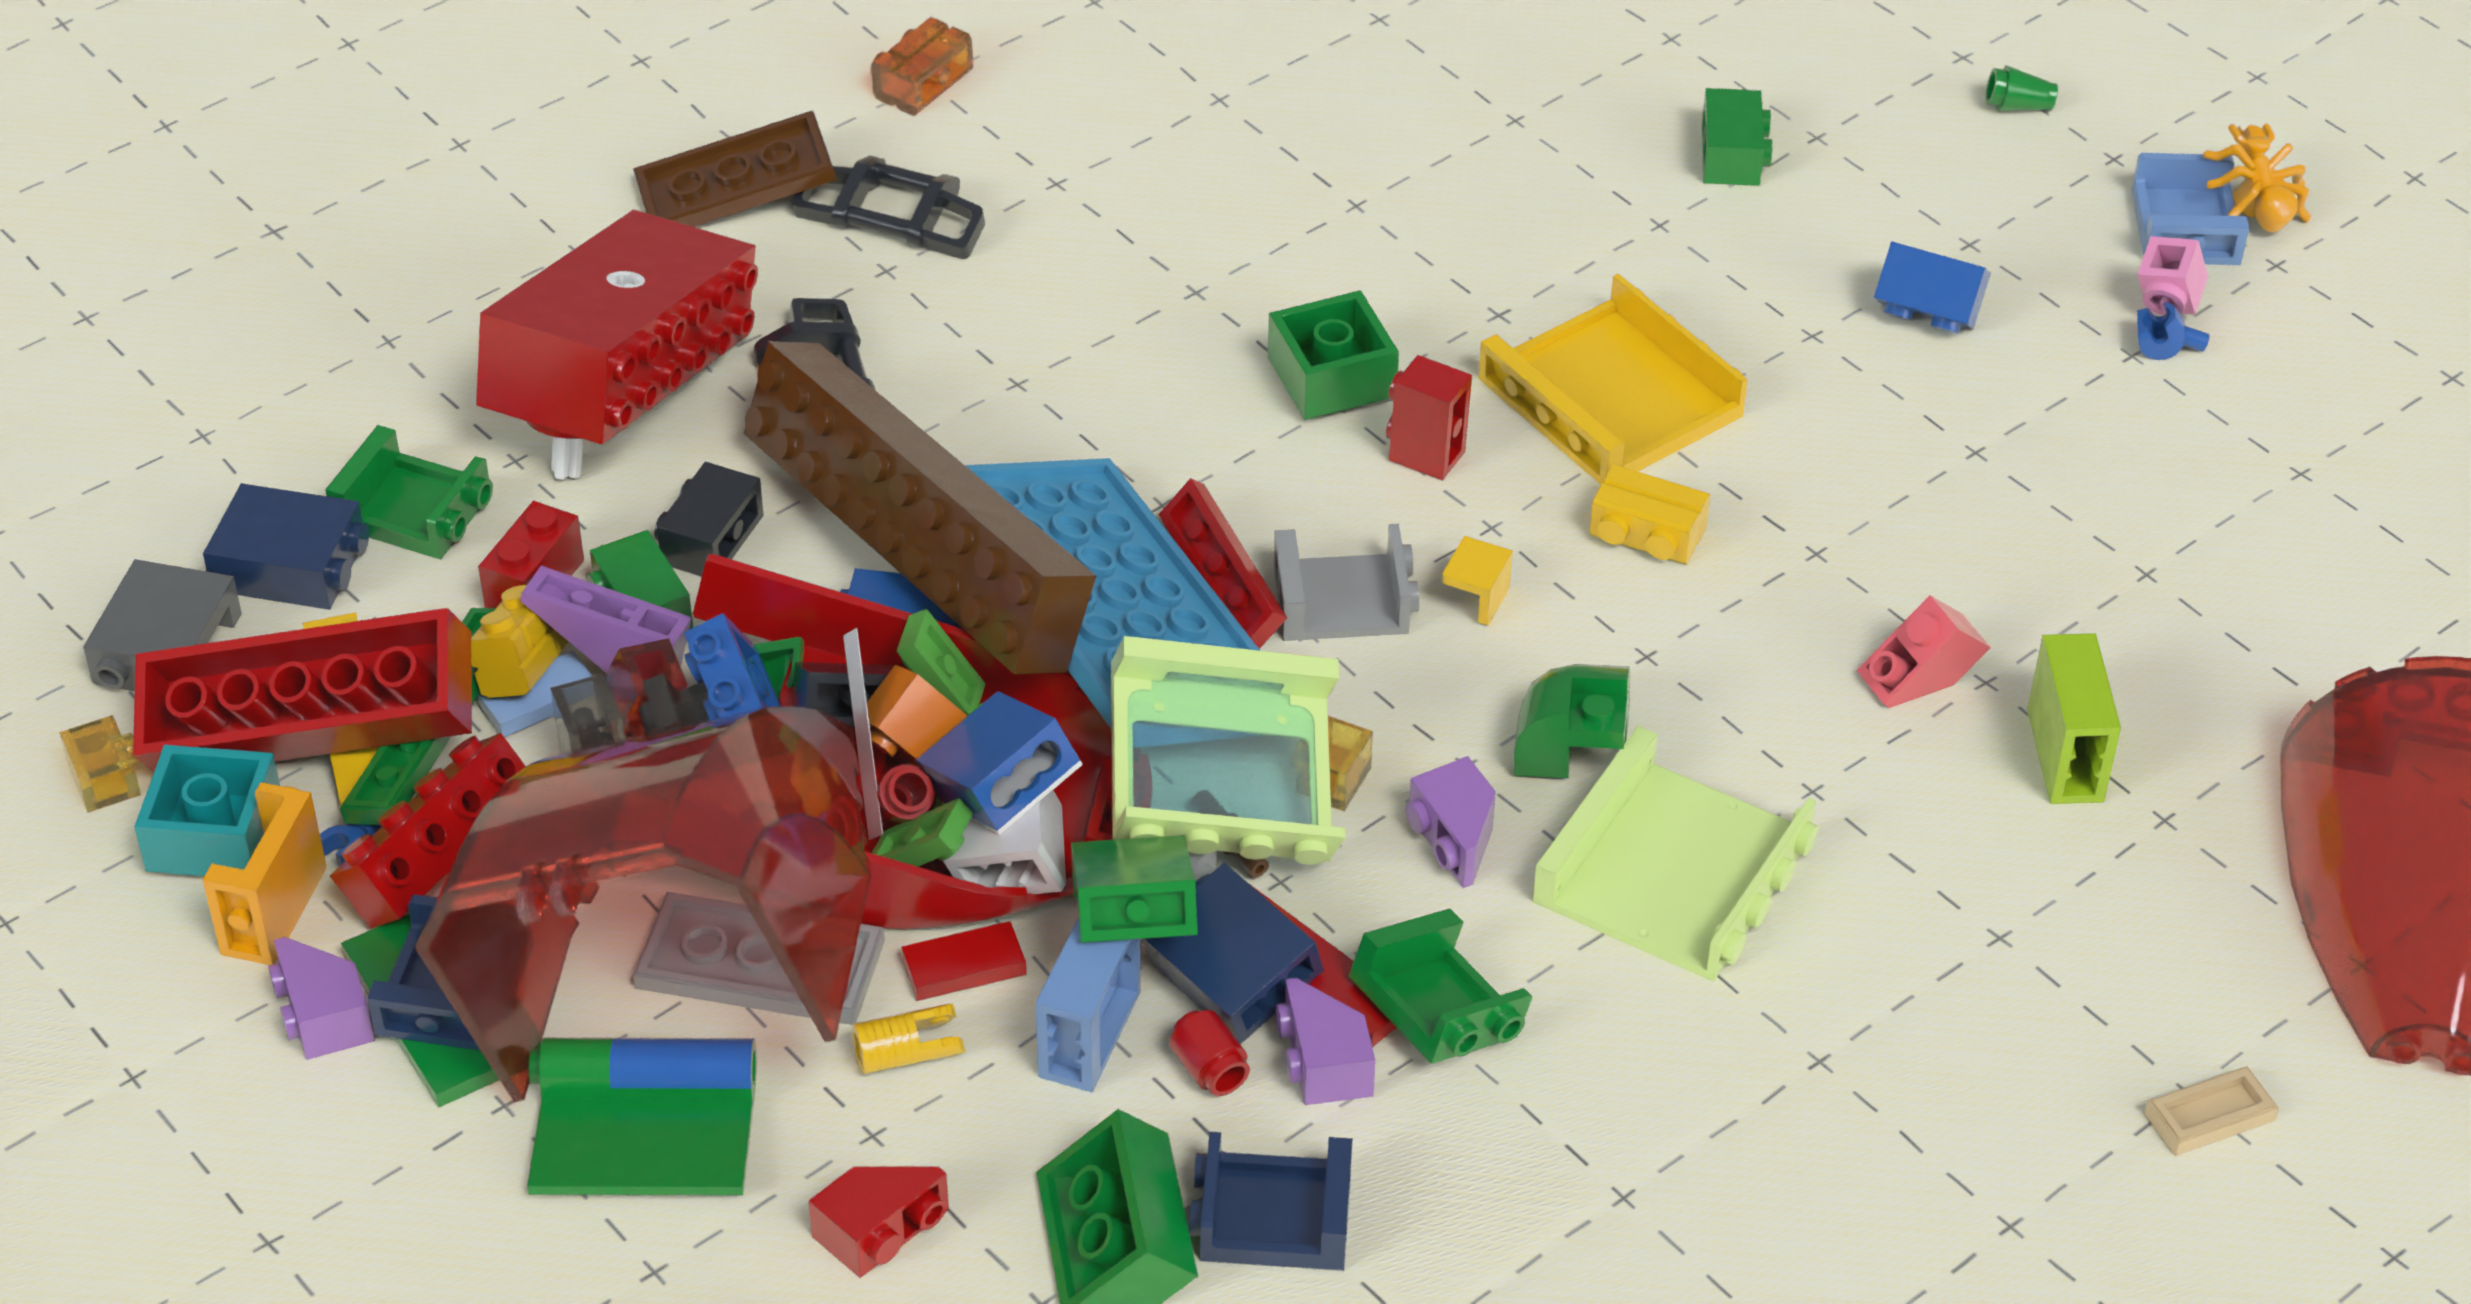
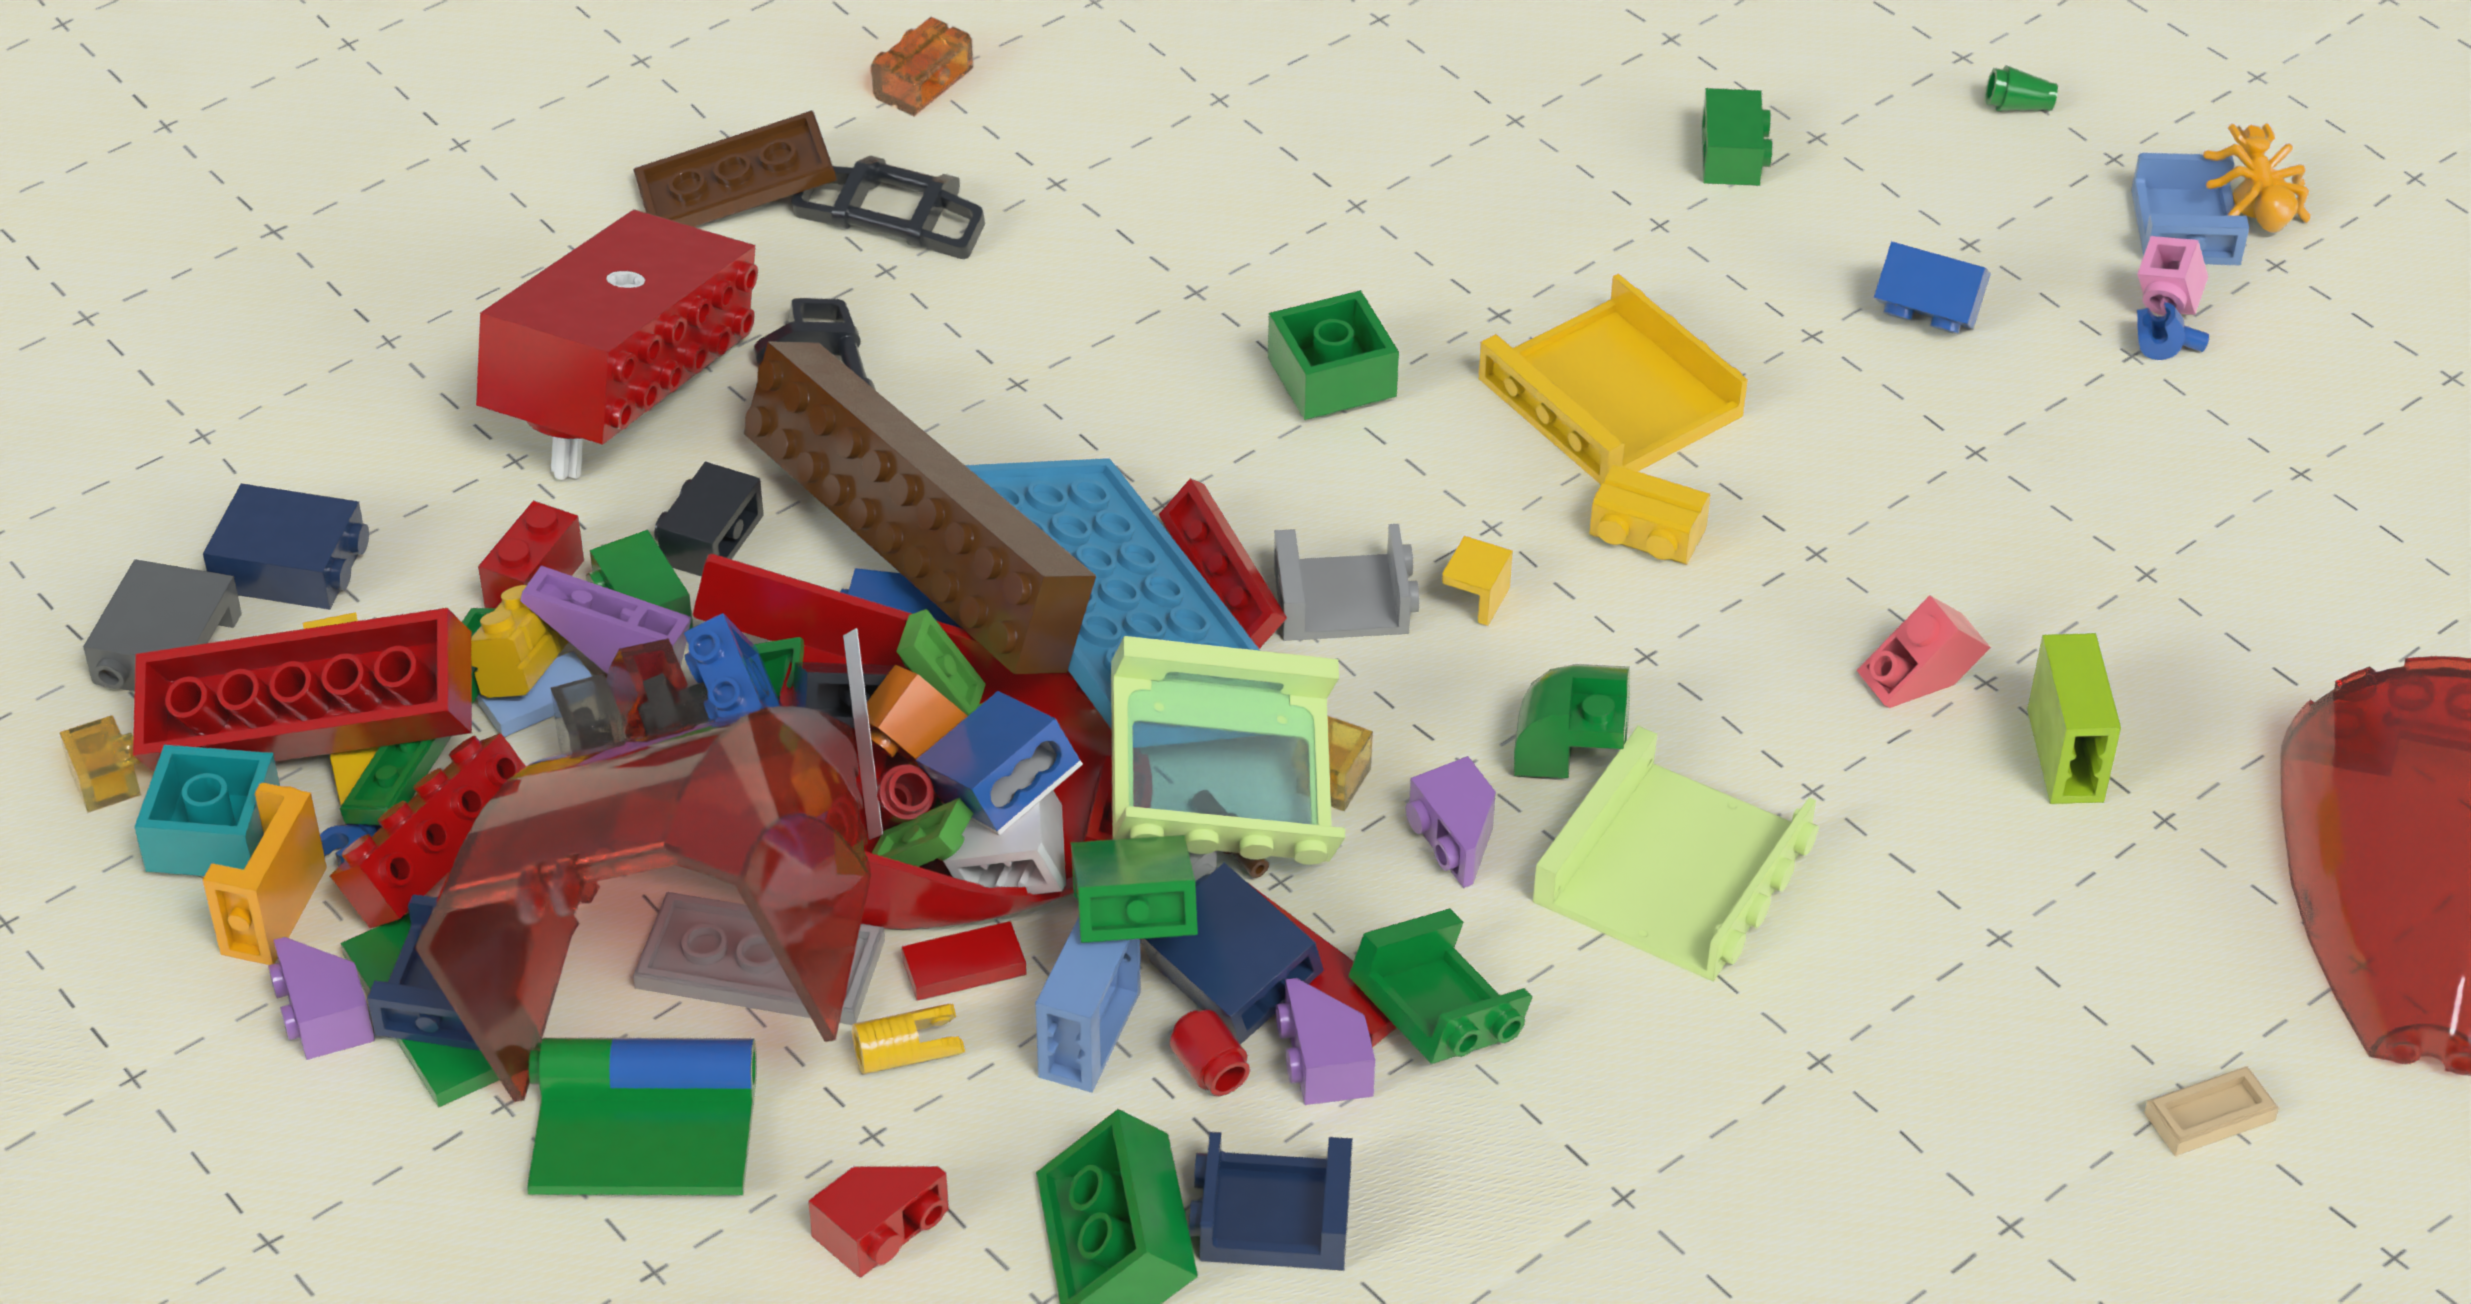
(410, 498): green panel -> none
(1429, 416): red brick -> none

